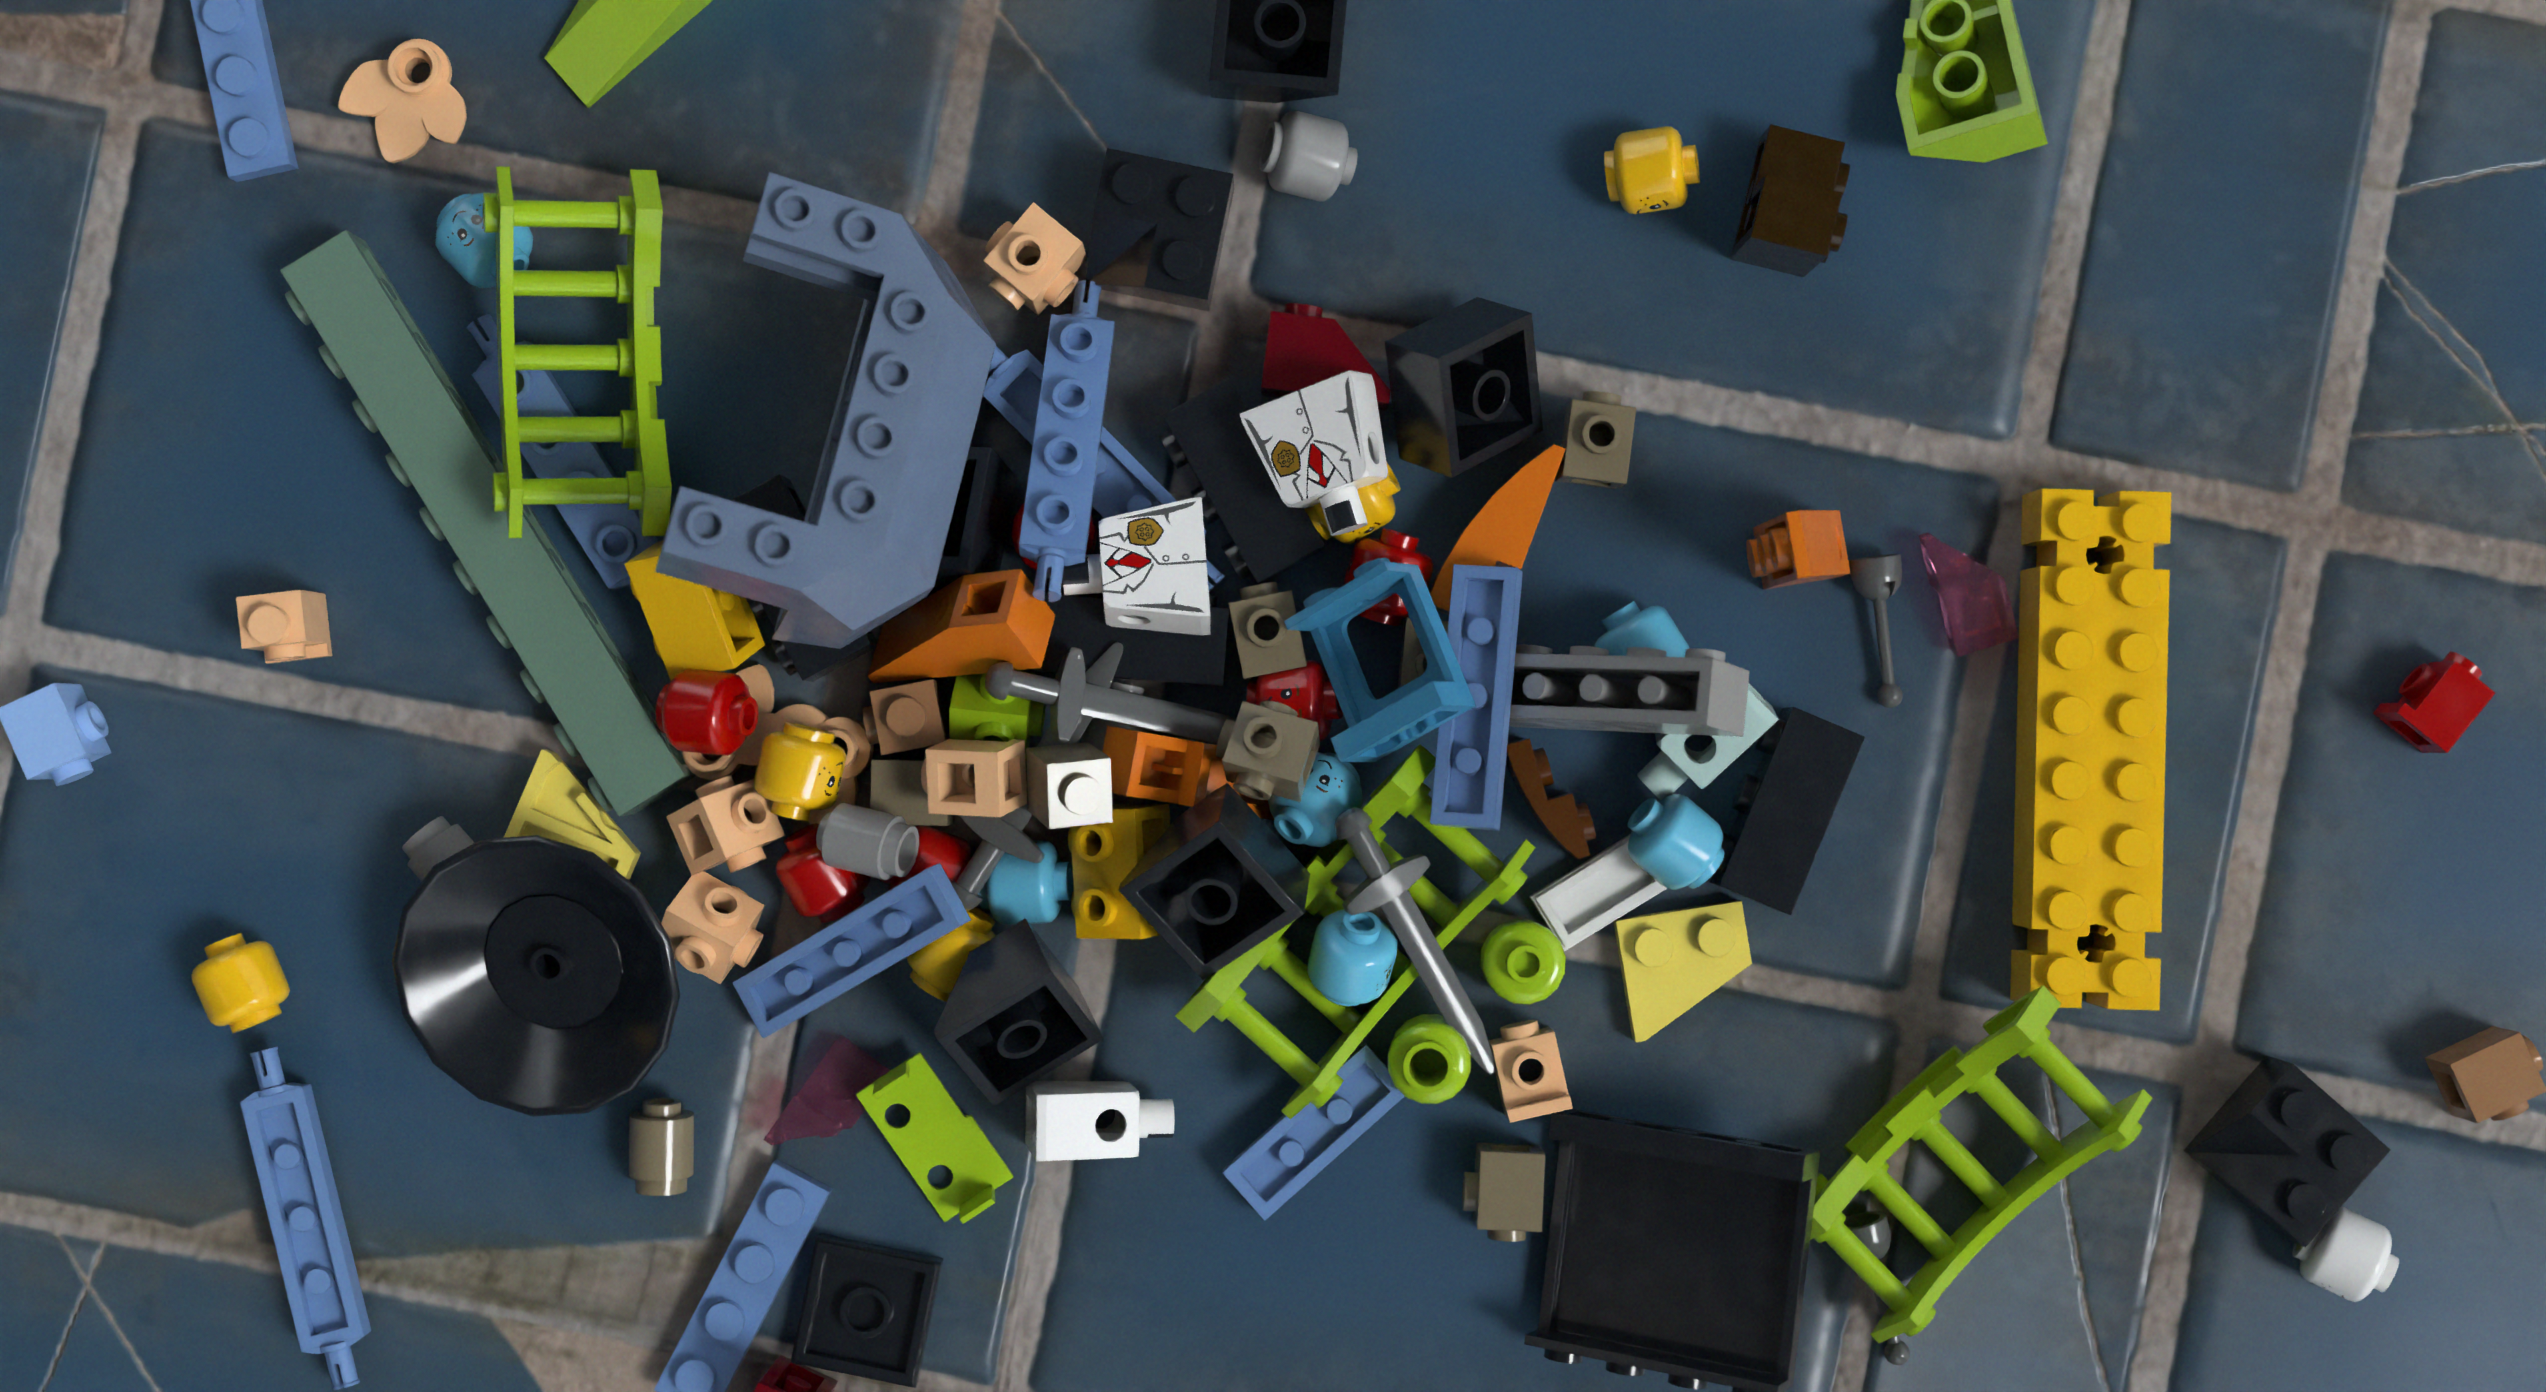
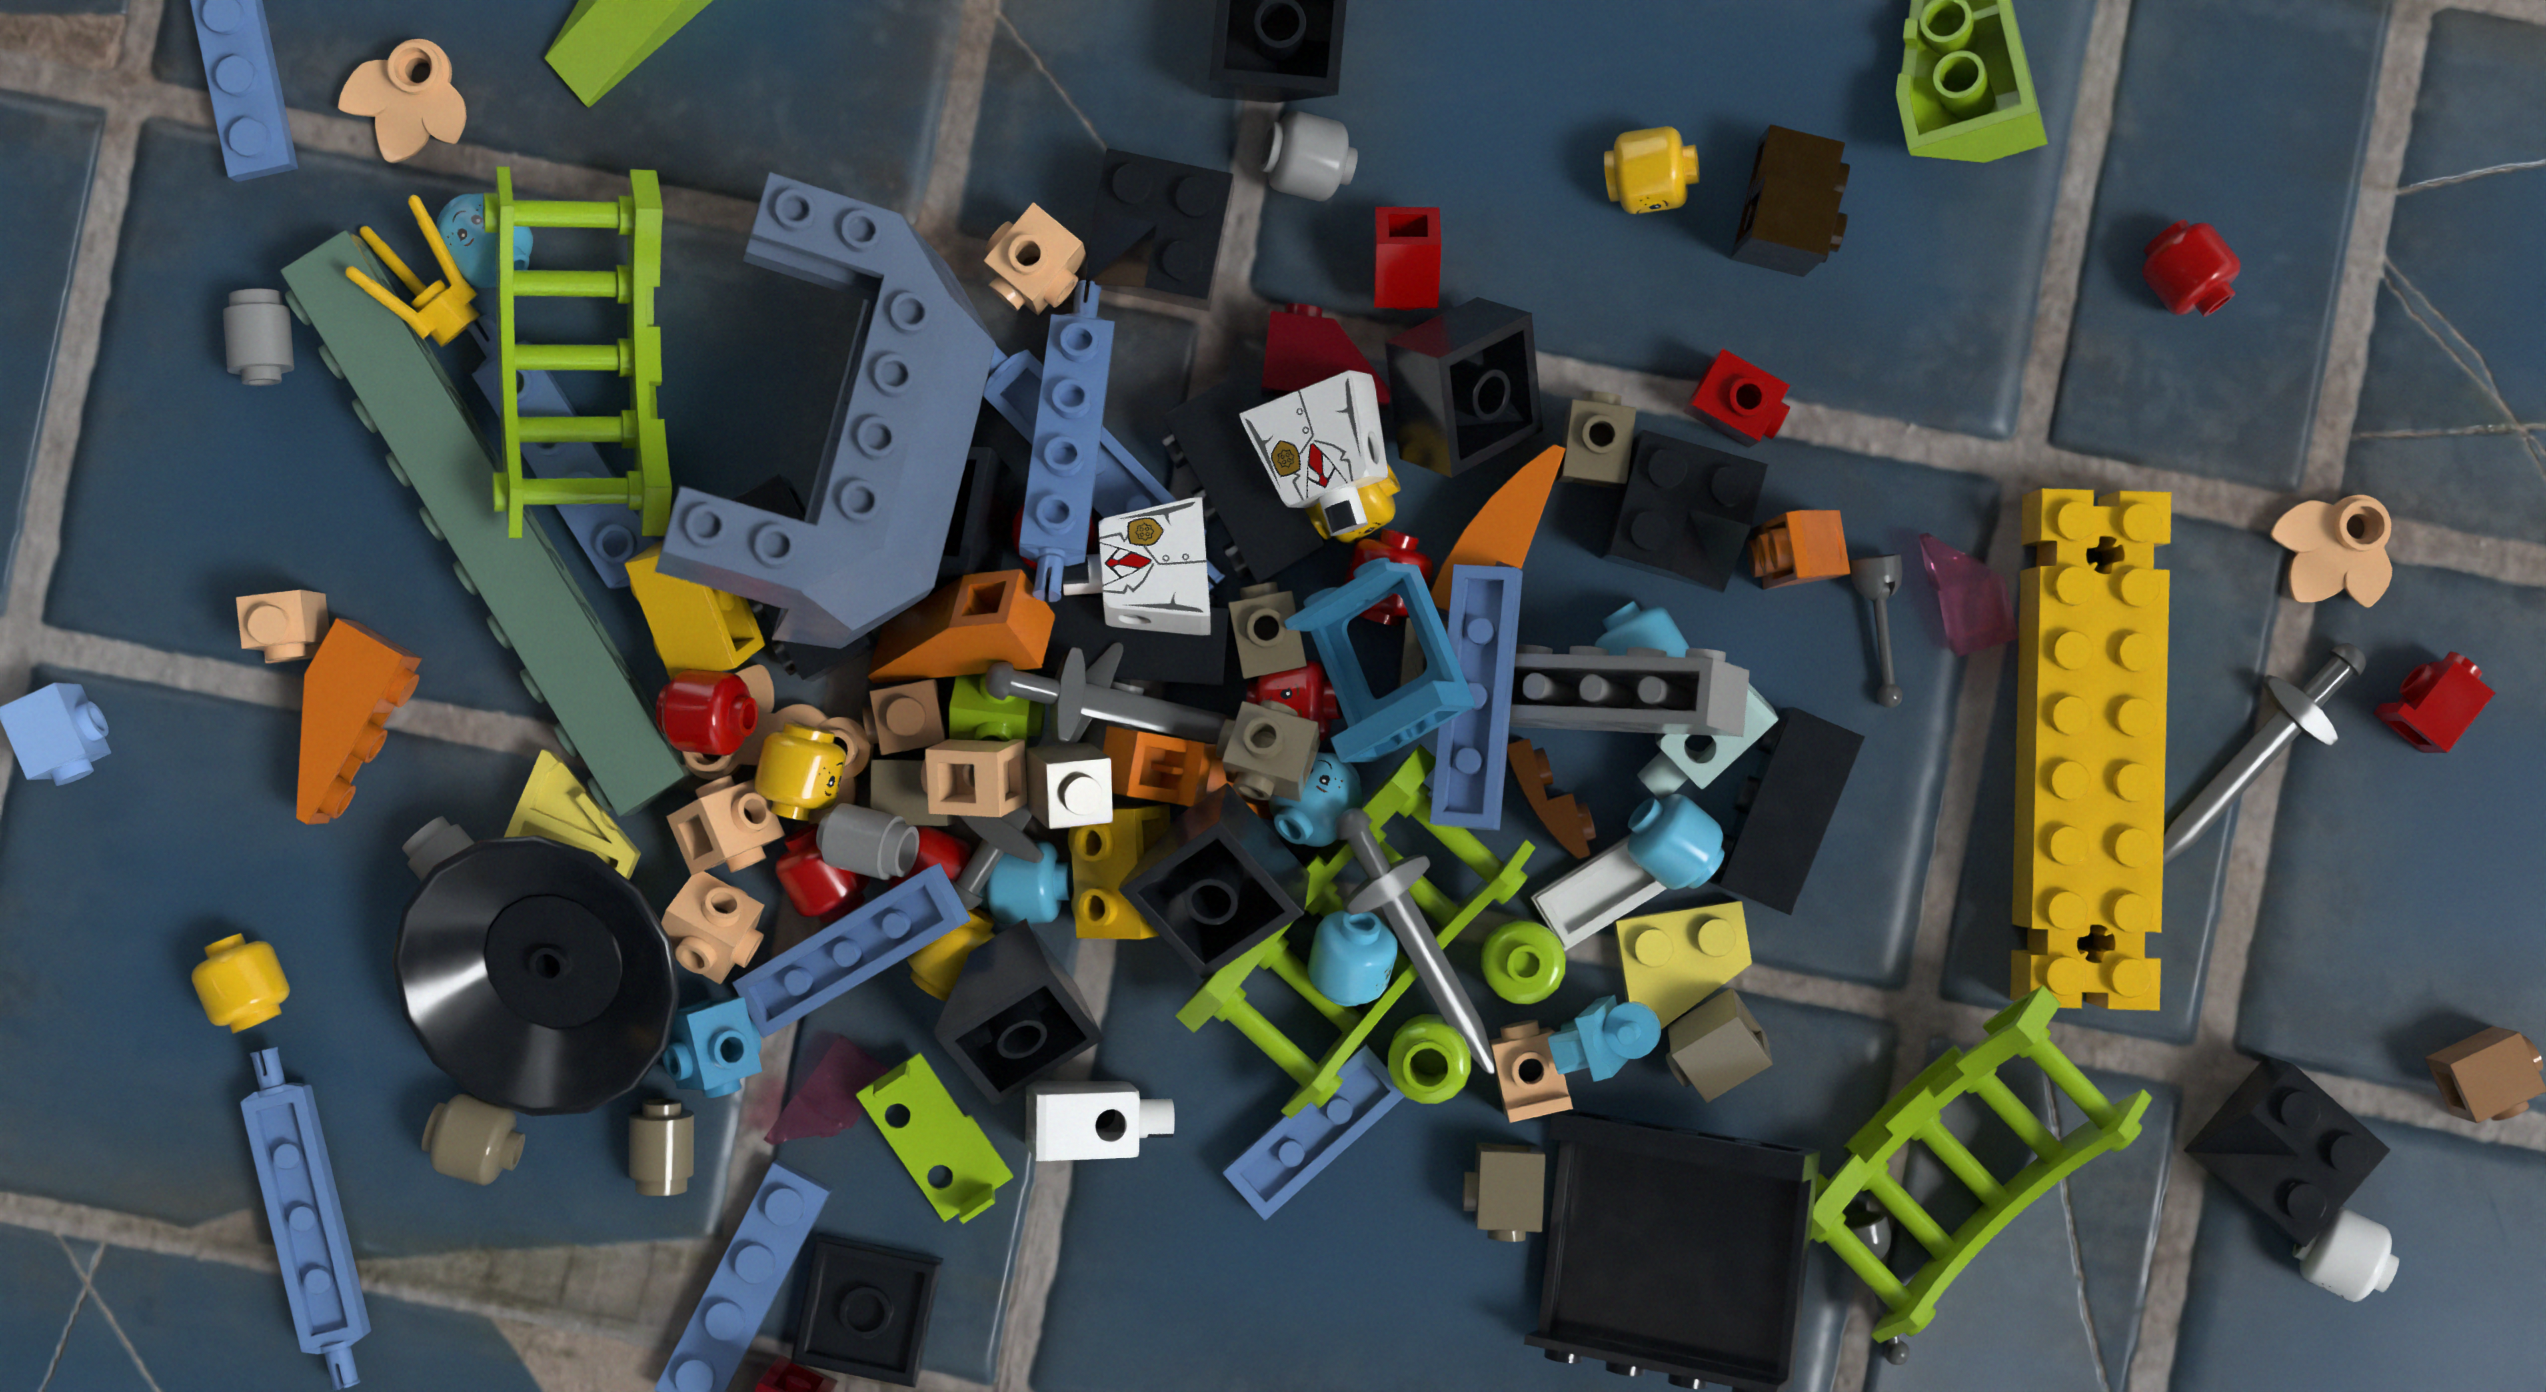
(258, 336): none -> light grey brick
(345, 705): none -> orange slope
(440, 309): none -> yellow plant
(472, 1139): none -> dark tan head
(713, 1046): none -> dark azure brick
(1407, 257): none -> red brick
(1605, 1037): none -> medium azure hips
(1683, 511): none -> black slope
(1717, 1046): none -> dark tan brick
(1739, 400): none -> red brick
(2191, 268): none -> red head
(2295, 713): none -> dark grey sword
(2329, 556): none -> light nougat plate

